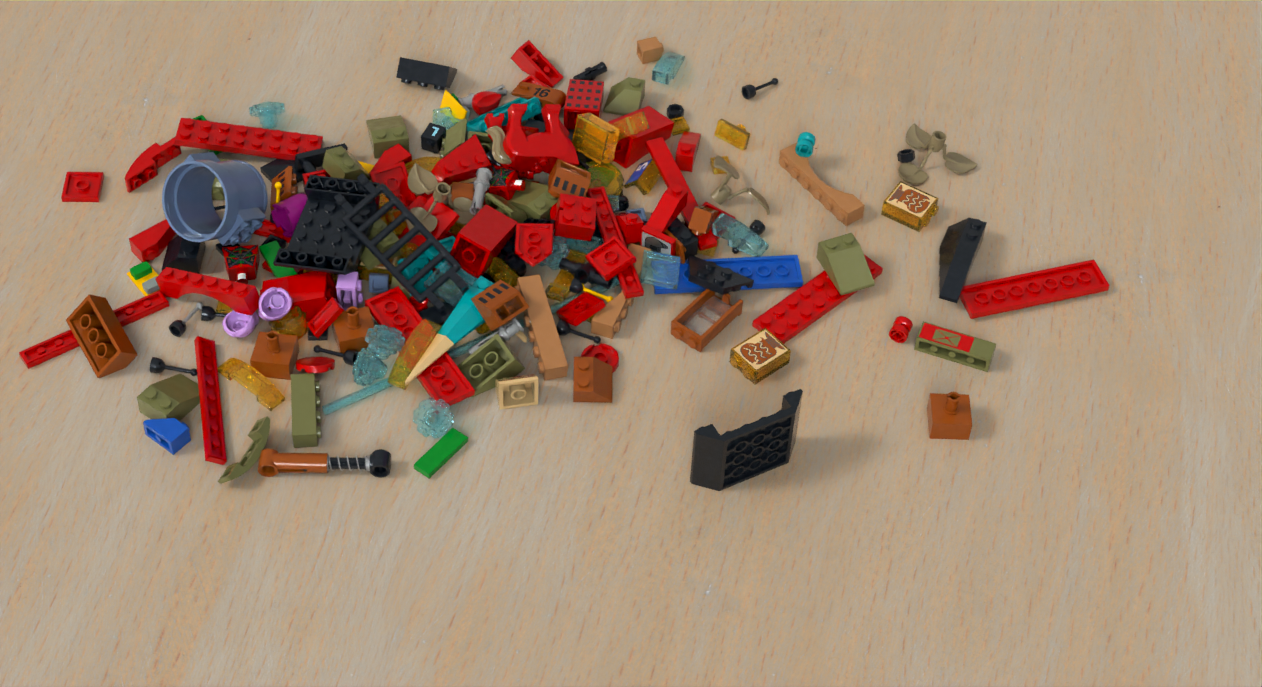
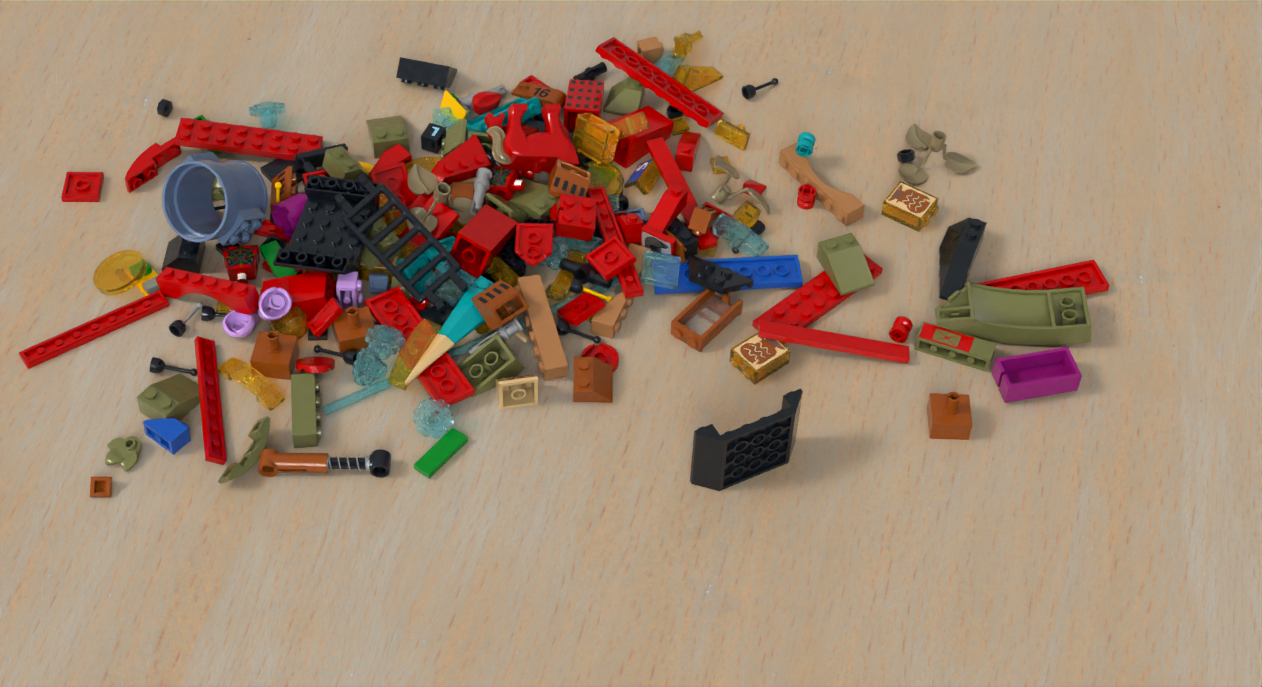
(100, 486): none -> dark orange slope
(101, 336): dark orange slope -> none
(120, 272): none -> clear yellow piece
(122, 453): none -> olive plate
(152, 241): red slope -> none
(164, 107): none -> black tile
(534, 63): red slope -> none
(659, 82): none -> red plate
(684, 43): none -> clear yellow connector
(696, 76): none -> clear yellow slope
(747, 214): none -> clear yellow brick
(755, 185): none -> red slope
(806, 196): none -> red wheel
(833, 341): none -> red tile
(1018, 315): none -> olive slope
(1036, 374): none -> magenta piece

